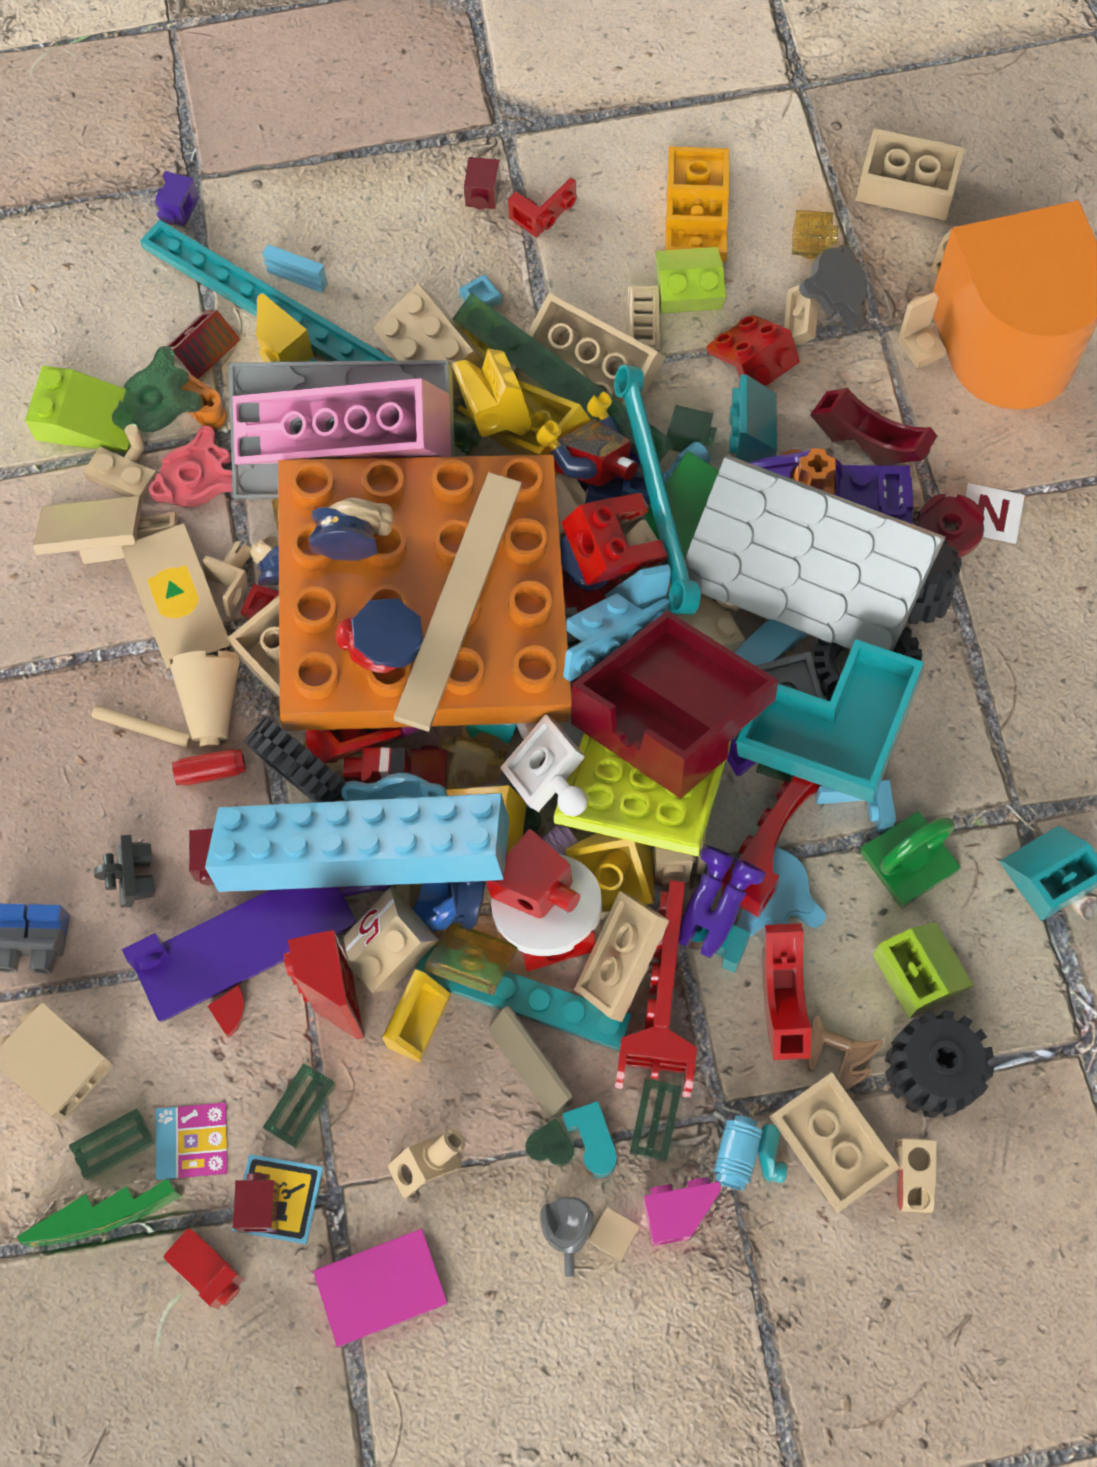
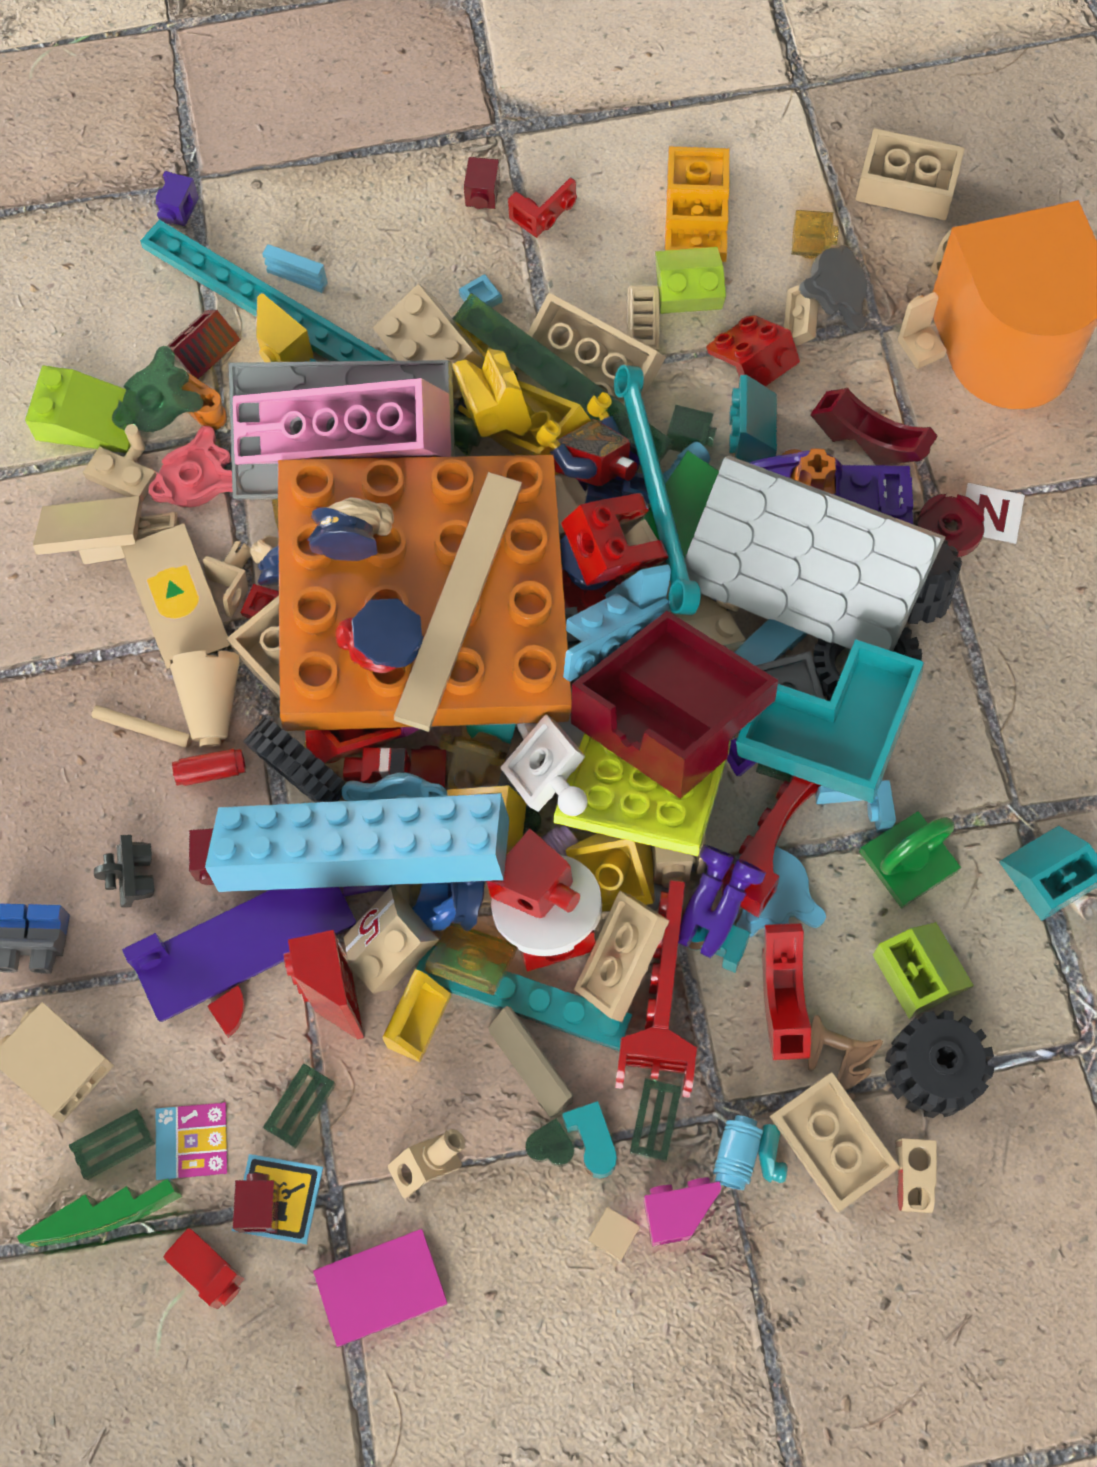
(567, 1227): dark grey piece -> none

